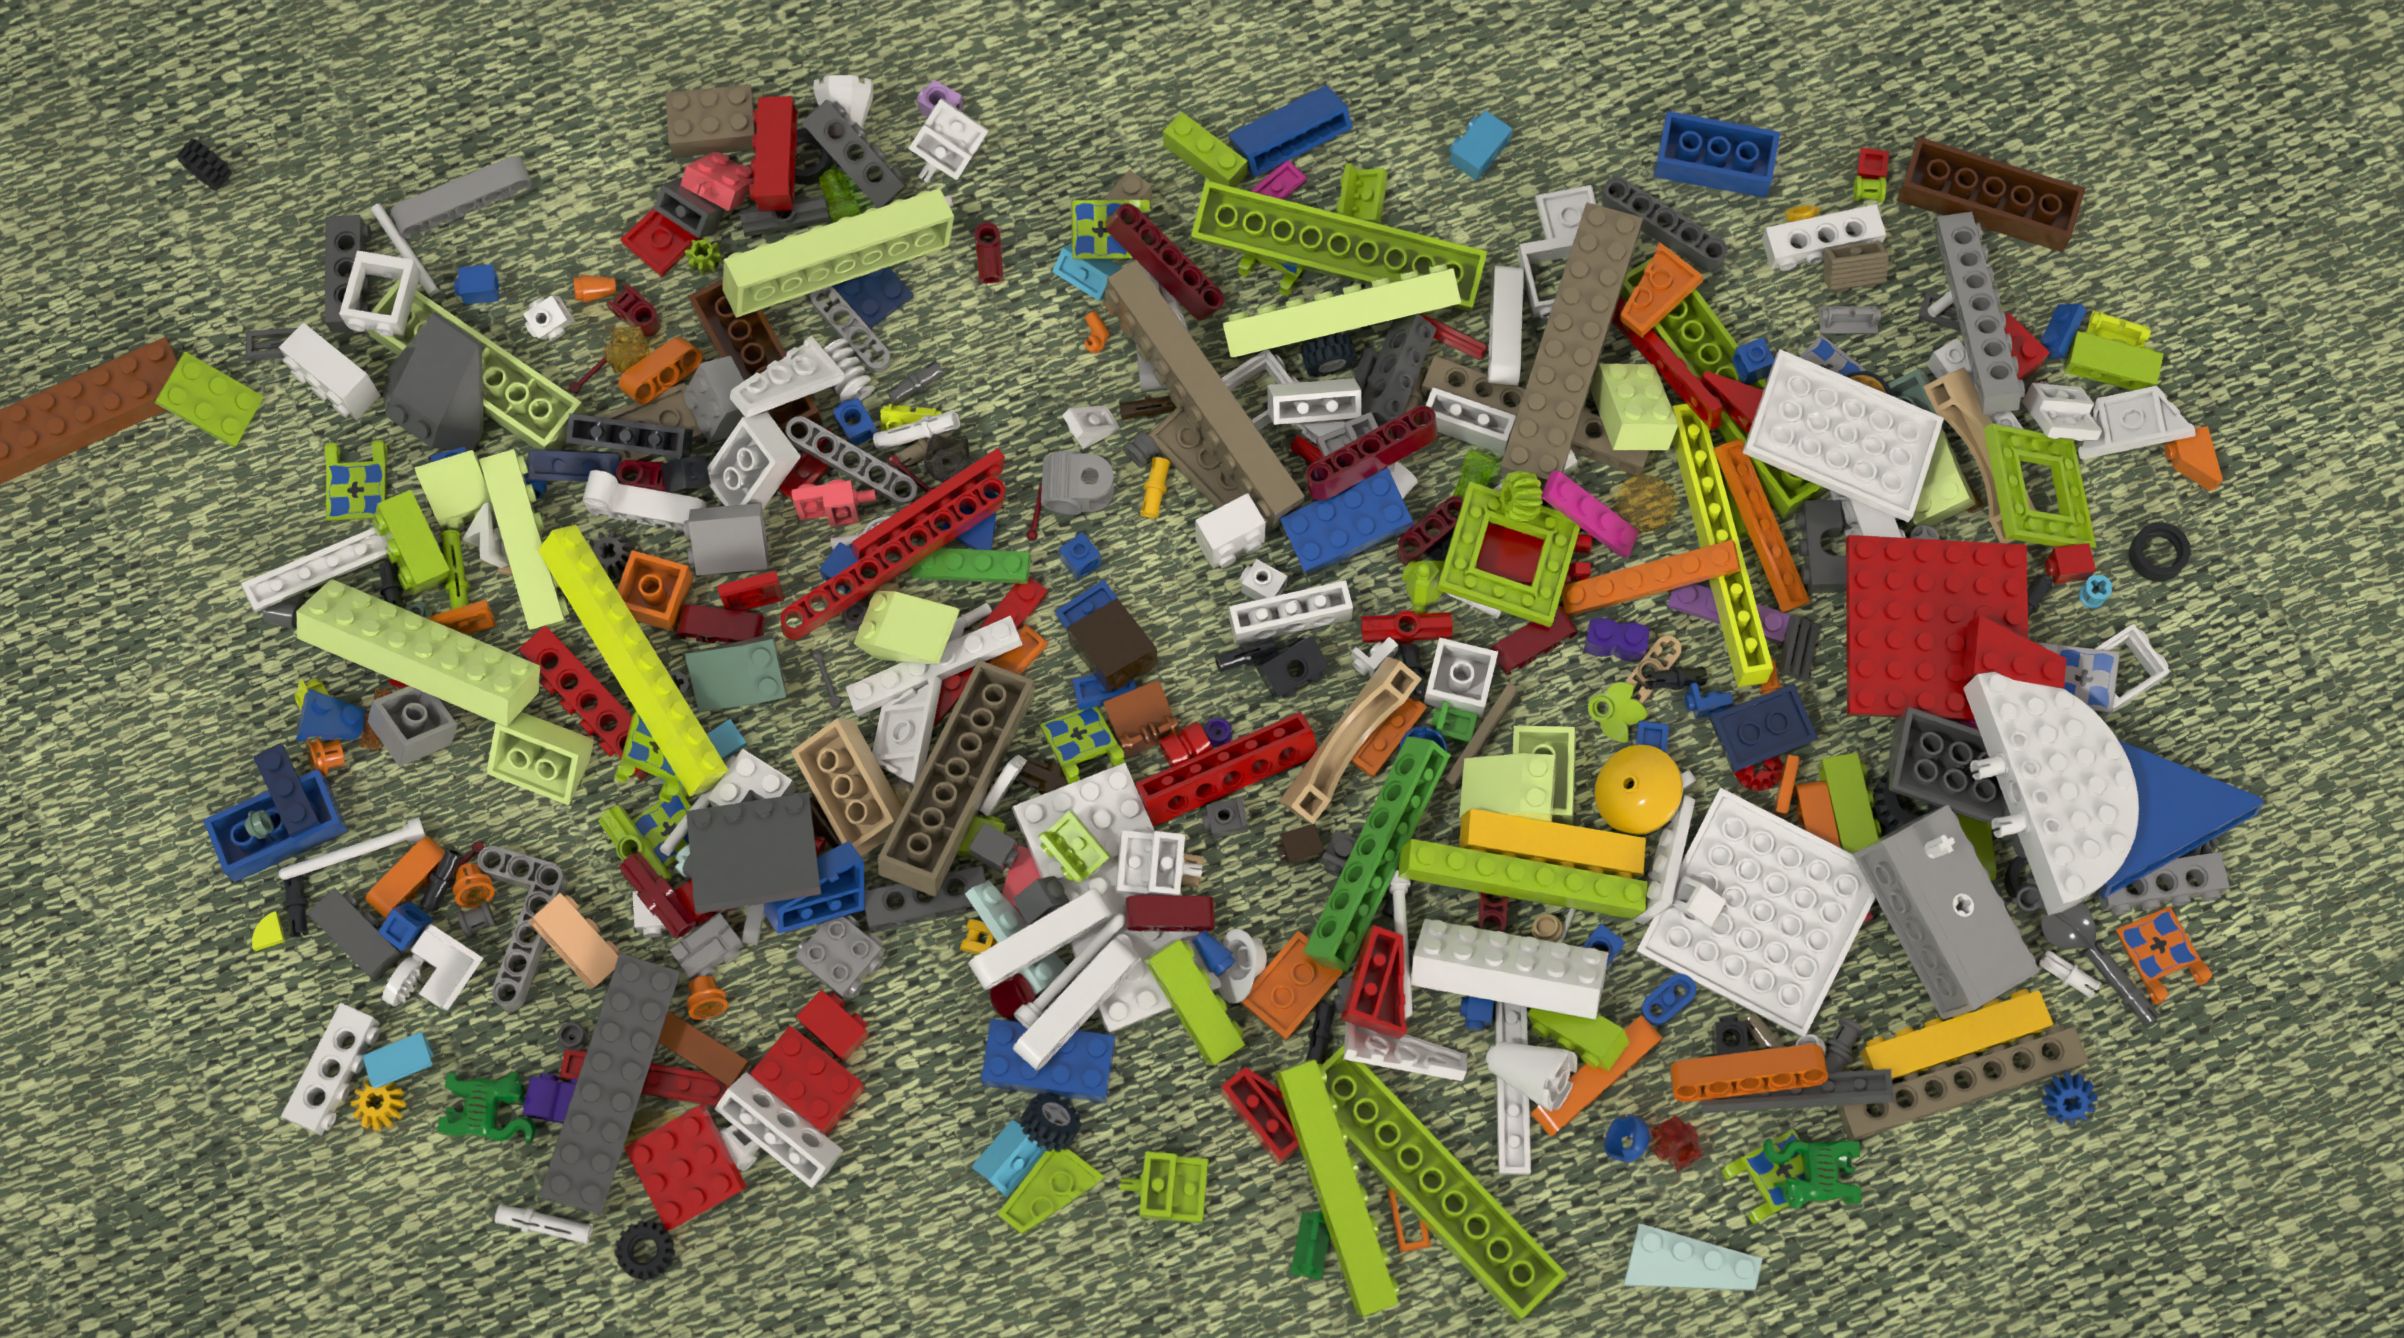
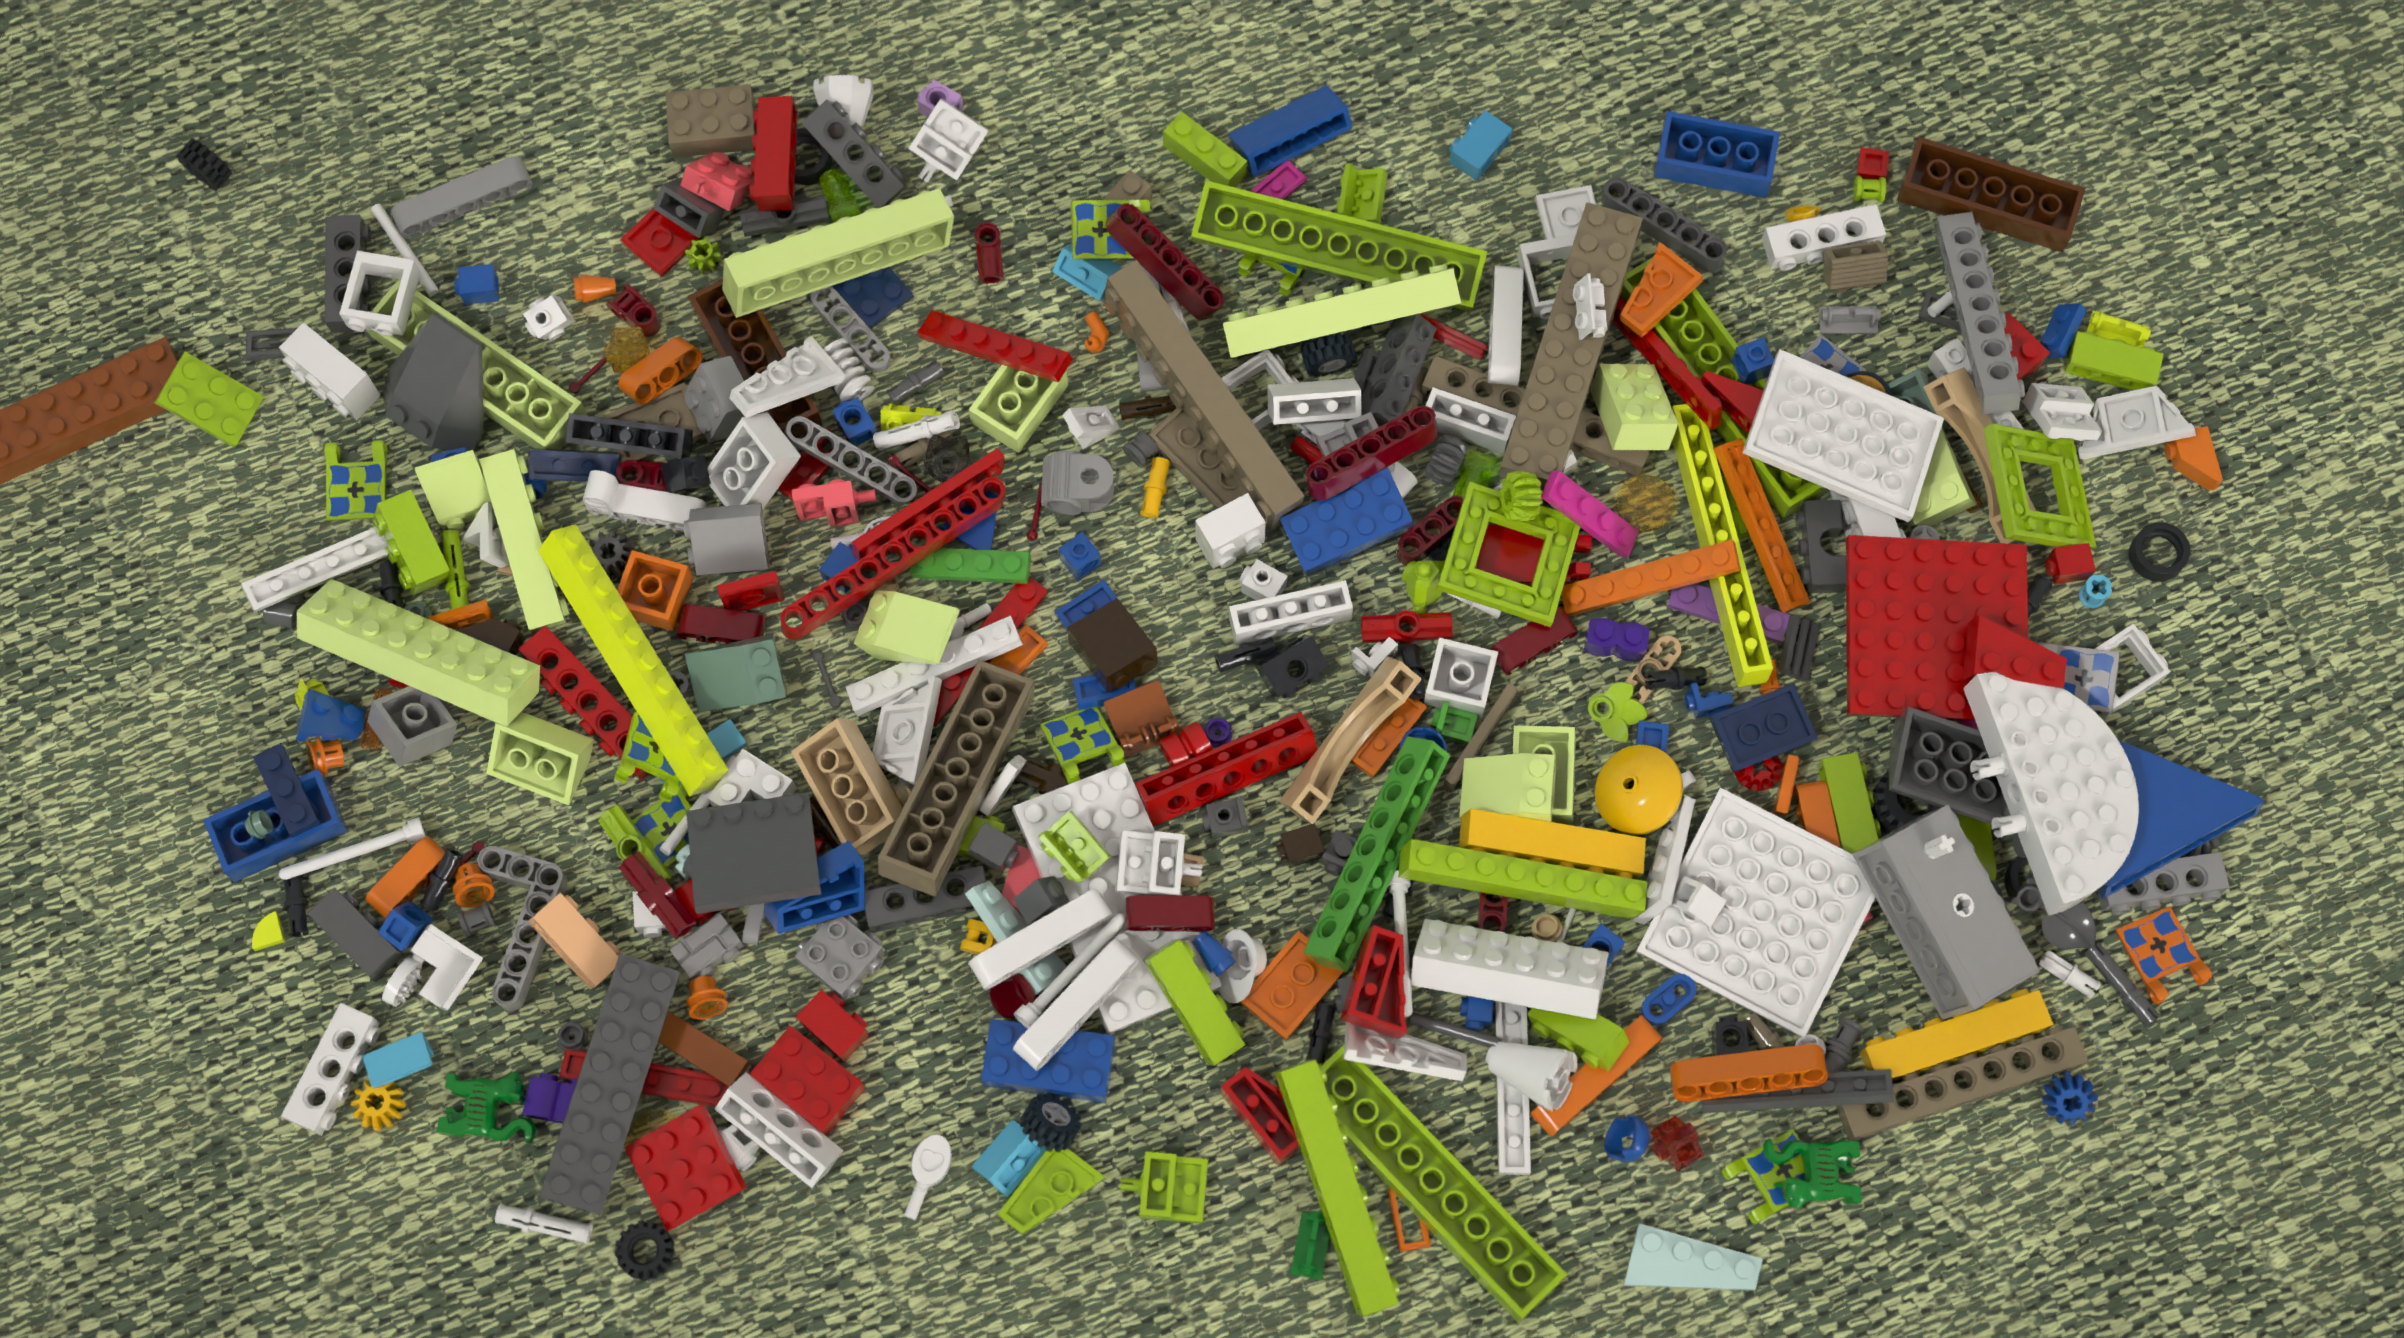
(499, 634): none -> dark brown slope
(929, 1168): none -> white piece
(995, 346): none -> red plate
(1015, 405): none -> yellowish green brick
(1446, 460): none -> dark grey gear
(1454, 1030): none -> dark grey bar
(1588, 294): none -> white hinge

